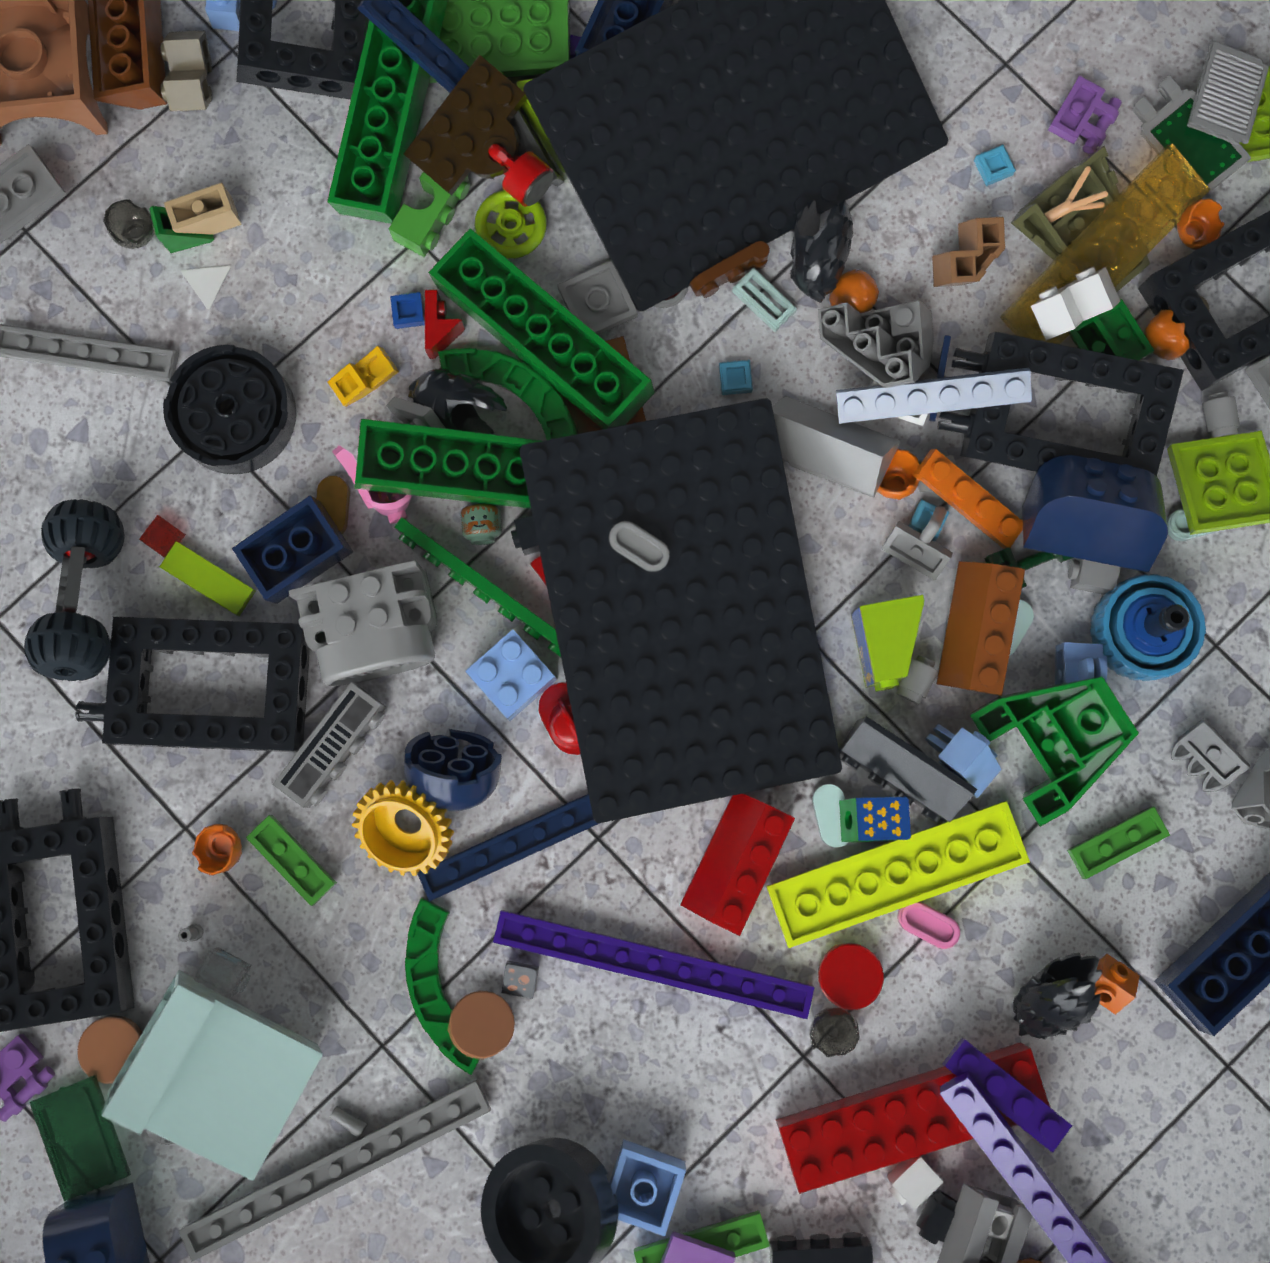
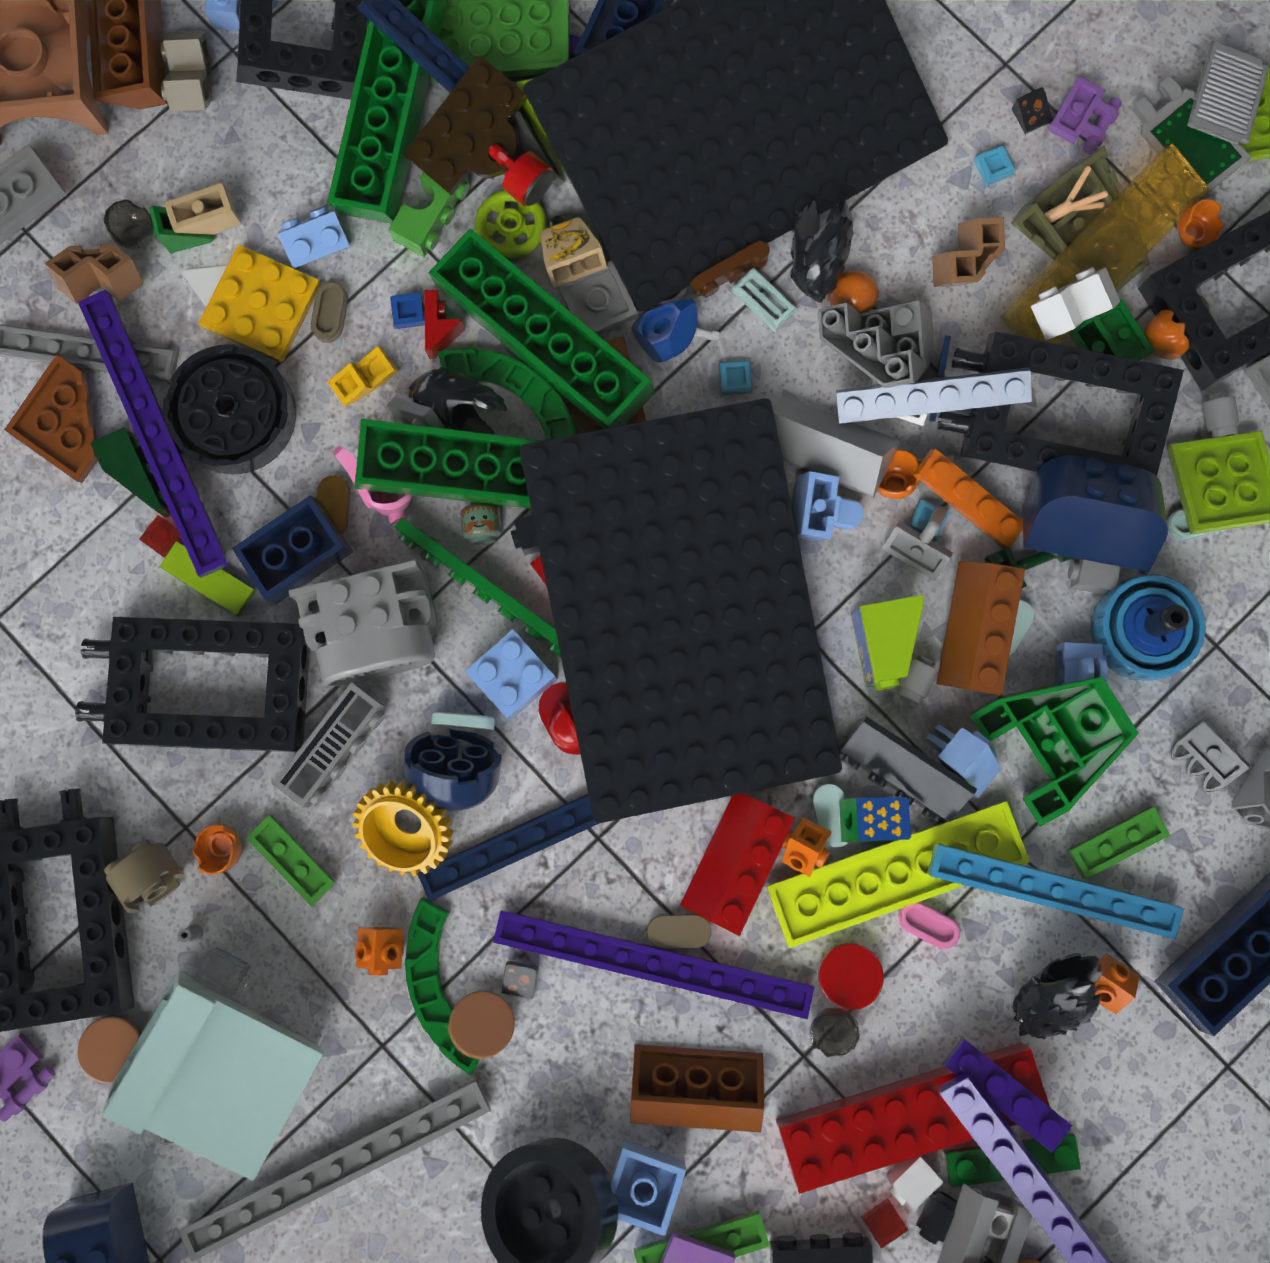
(59, 420): none -> dark orange plate
(65, 642): black plate -> none
(78, 1139): clear green piece -> none
(84, 271): none -> medium nougat brick
(124, 461): none -> dark green slope
(144, 876): none -> dark tan brick
(150, 428): none -> dark purple plate
(259, 303): none -> yellow plate
(312, 237): none -> light blue bracket
(329, 312): none -> dark tan tile
(354, 1125): light grey piece -> none
(379, 949): none -> orange brick
(463, 720): none -> light aqua tile
(570, 250): none -> tan torso
(639, 546): light grey tile -> none
(669, 330): none -> blue hat
(678, 931): none -> dark tan tile
(697, 1088): none -> dark orange slope
(806, 847): none -> orange brick
(819, 508): none -> light blue brick
(884, 1223): none -> clear red plate
(974, 1167): none -> green plate
(1032, 110): none -> black slope
(1055, 891): none -> dark azure plate

